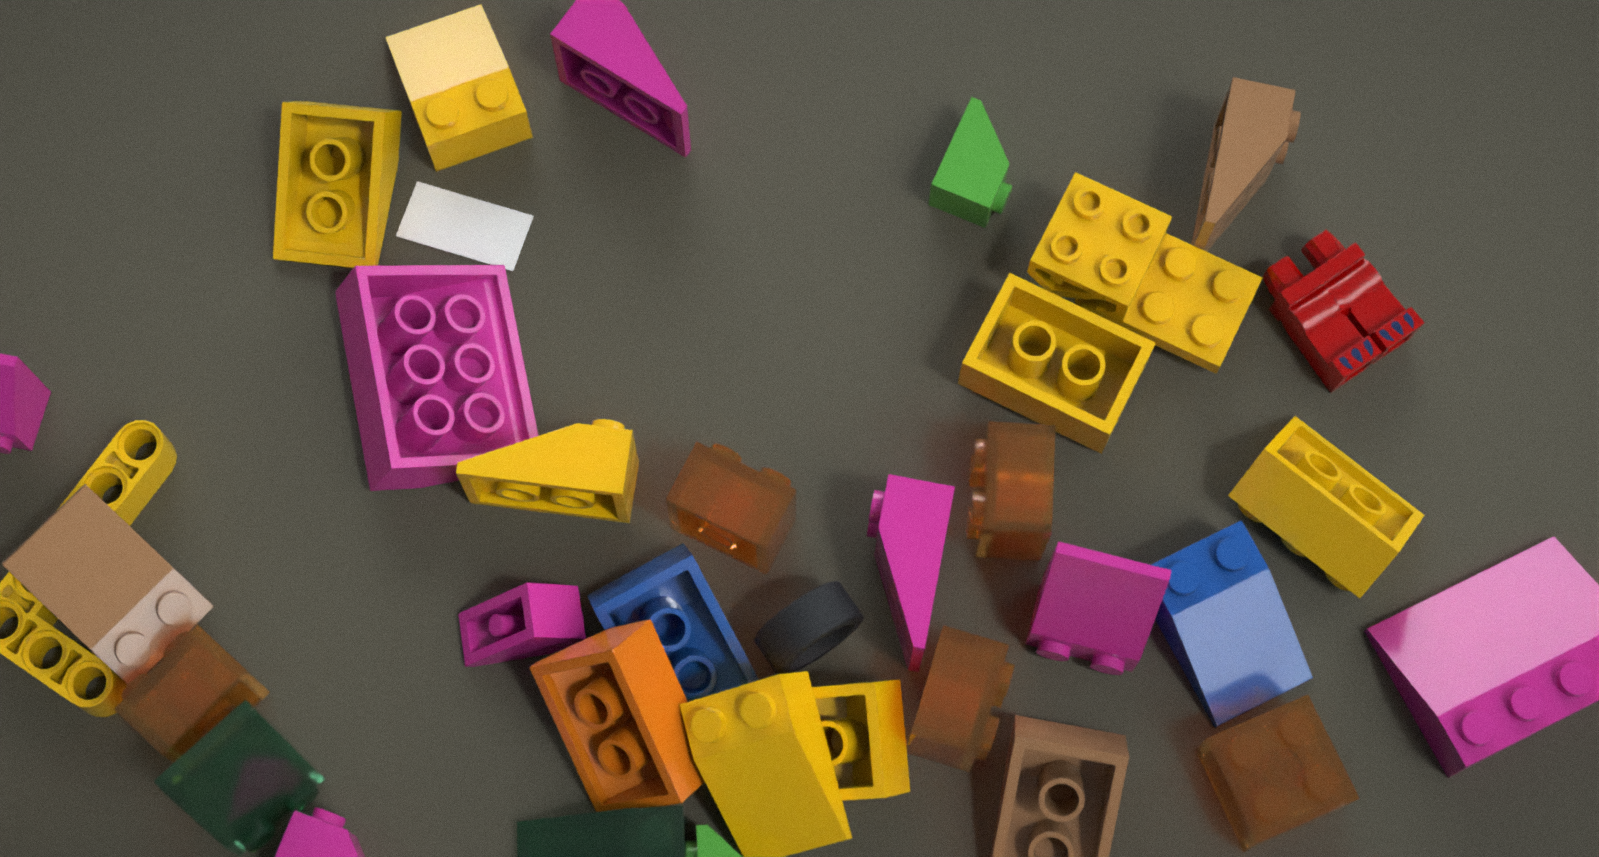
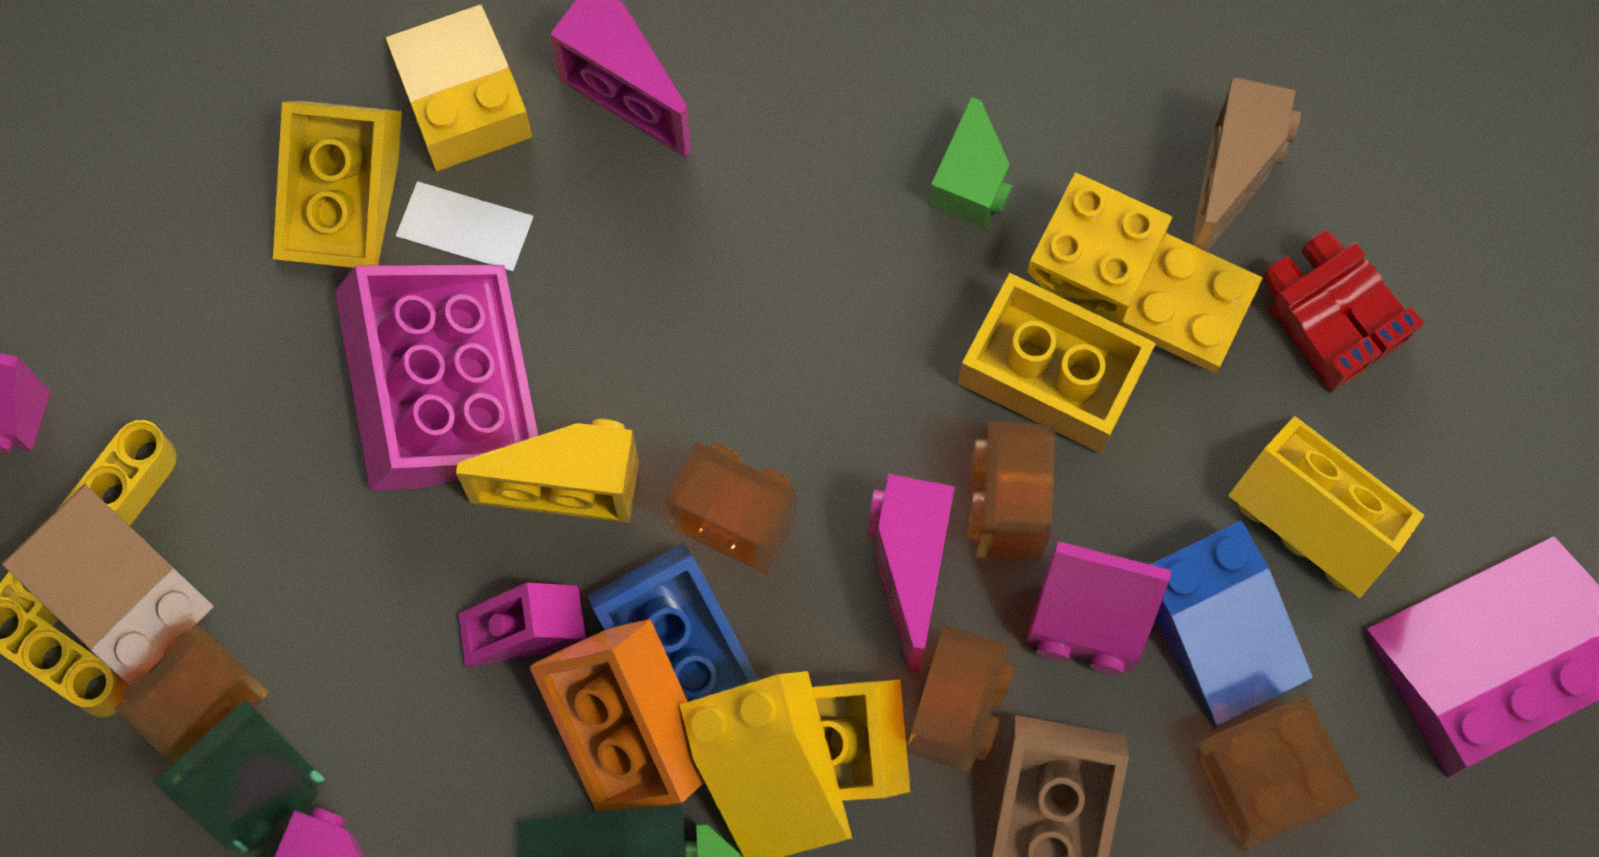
(808, 628): black tyre -> none

